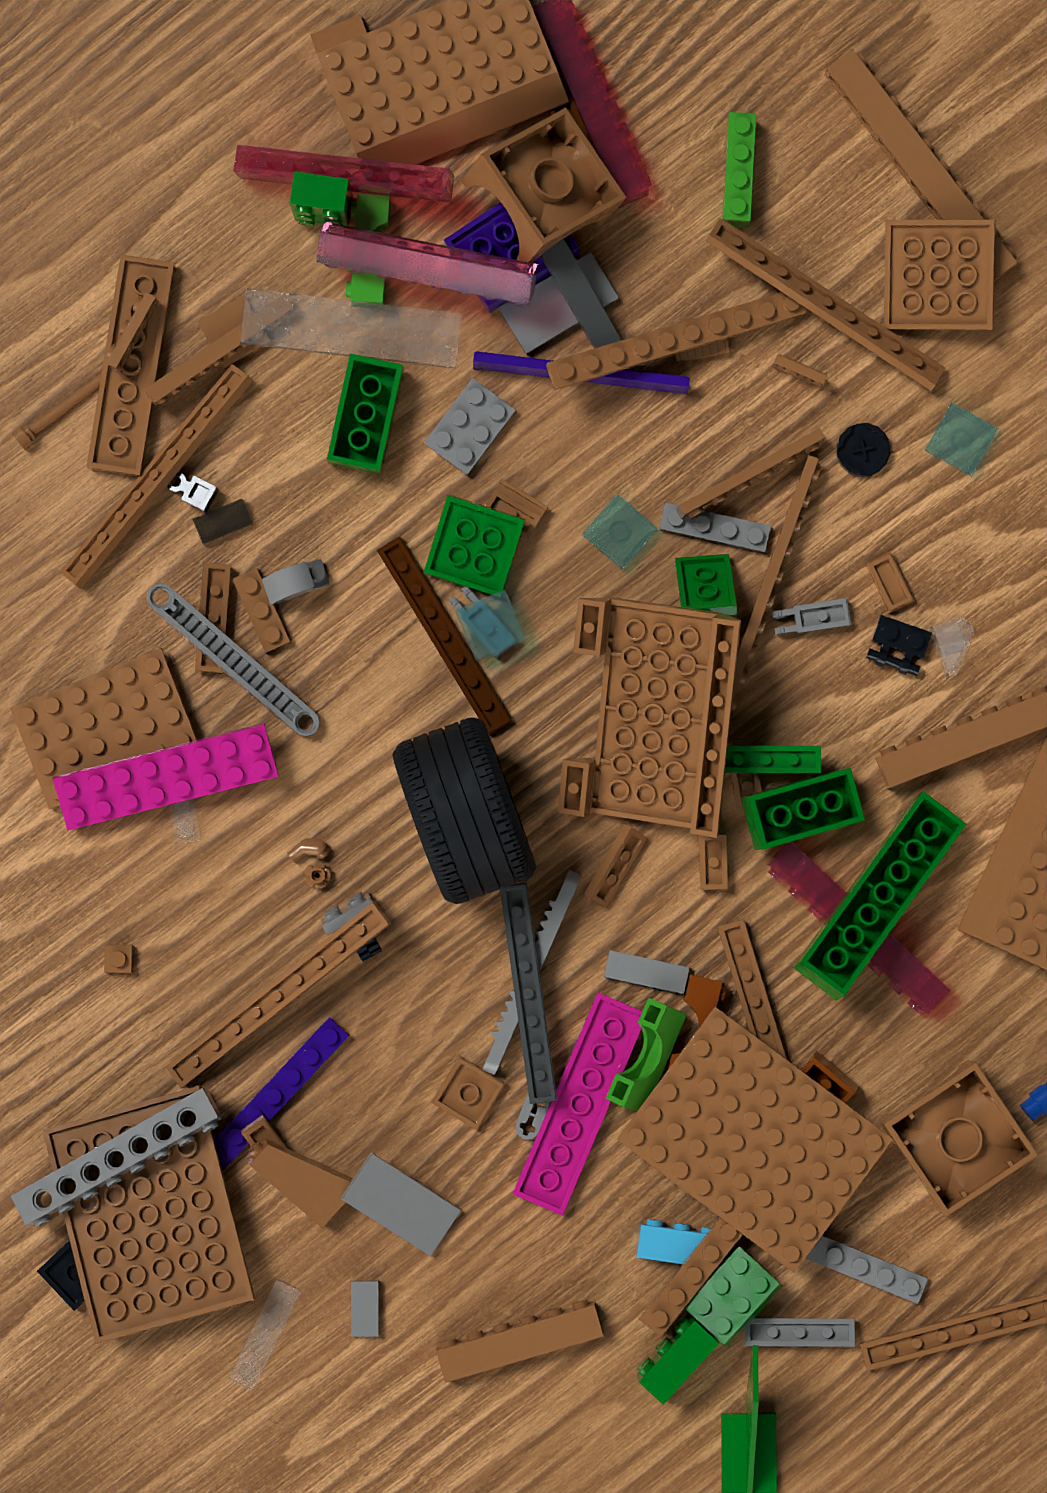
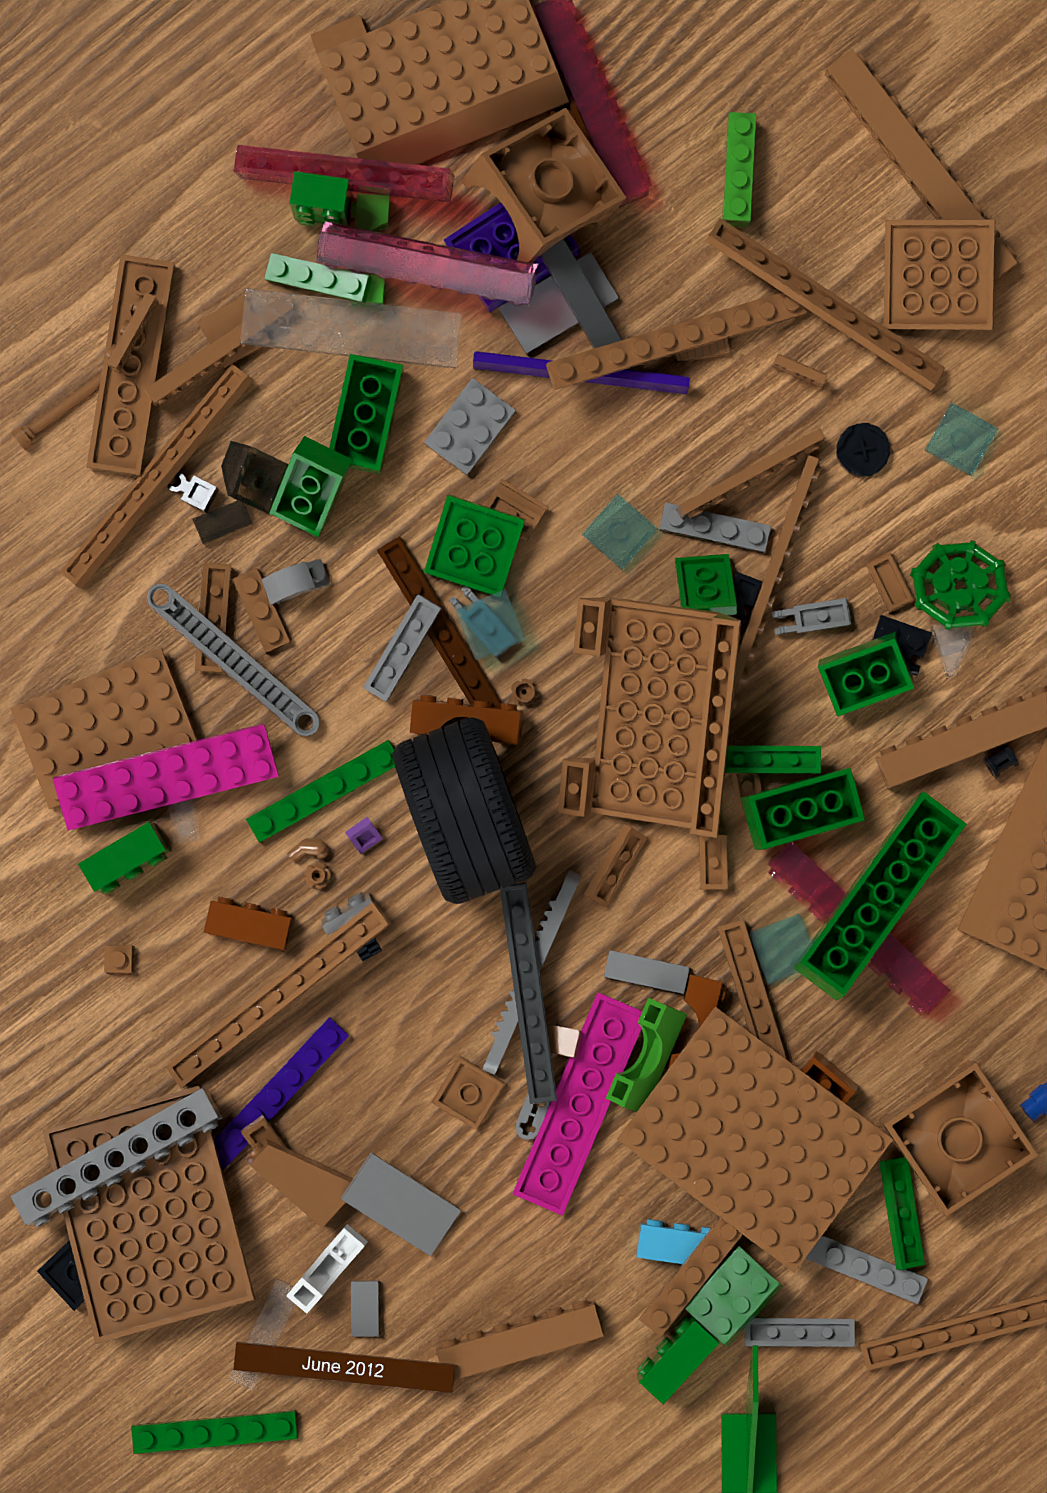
(125, 858): none -> green brick
(214, 1432): none -> green plate
(248, 923): none -> dark orange brick
(252, 476): none -> clear smoke slope
(311, 486): none -> green brick
(318, 278): none -> plate
(322, 791): none -> green plate
(326, 1268): none -> white arch
(344, 1367): none -> reddish brown tile
(364, 835): none -> medium lavender plate
(402, 647): none -> light grey plate
(502, 723): none -> dark orange arch
(525, 684): none -> medium nougat plate
(564, 1040): none -> tile
(746, 591): none -> black plate
(780, 947): none -> clear light blue tile
(866, 674): none -> green brick
(901, 1213): none -> green plate
(964, 571): none -> green plate
(1001, 761): none -> black bush

